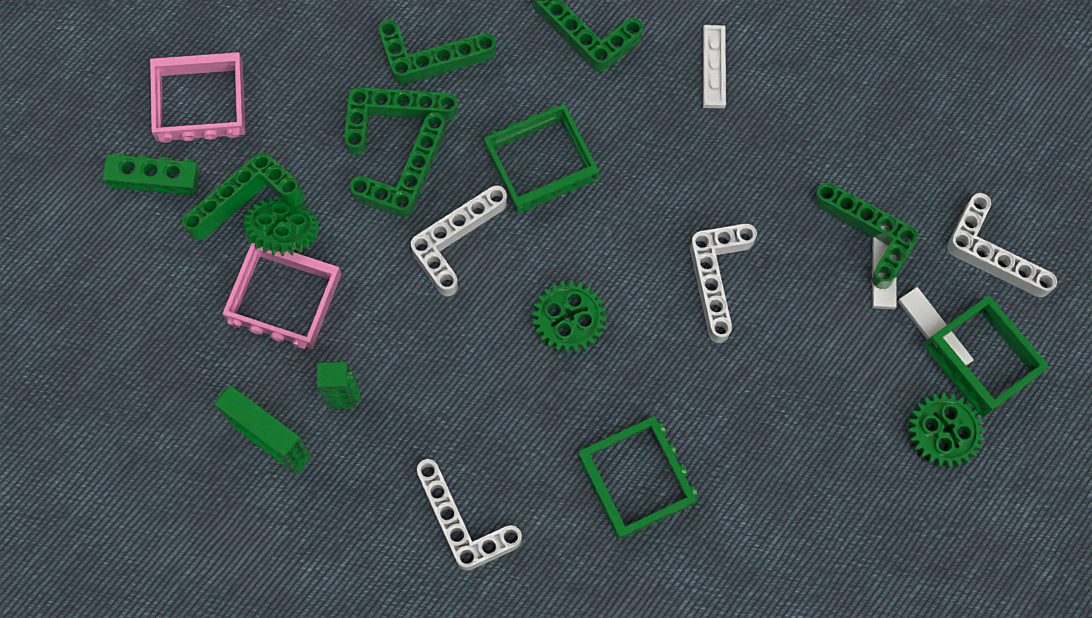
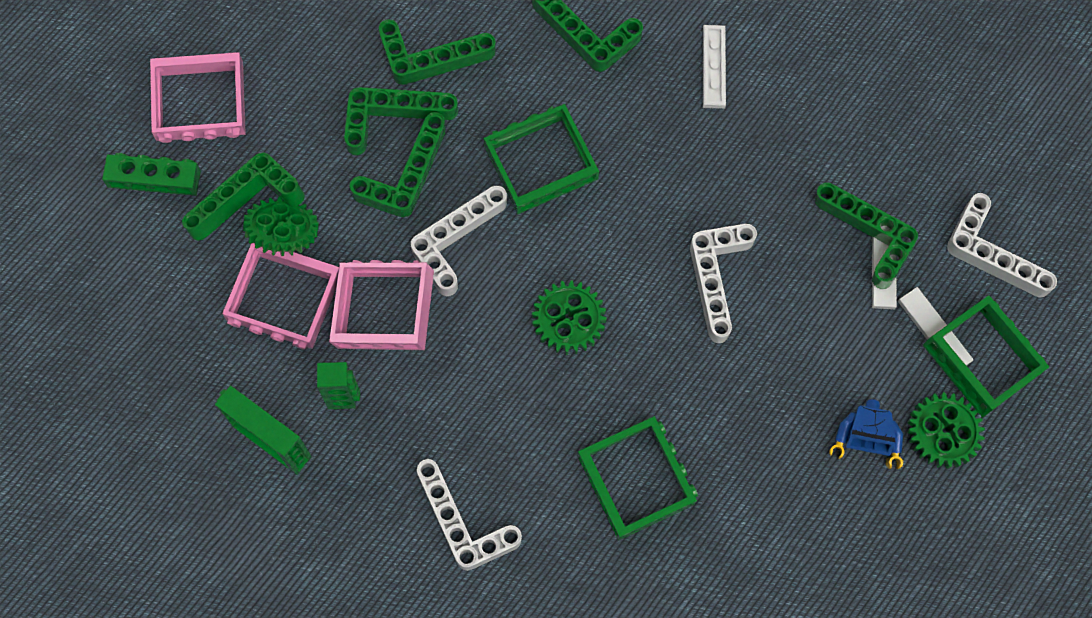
(376, 268): none -> bright pink window
(872, 432): none -> blue torso

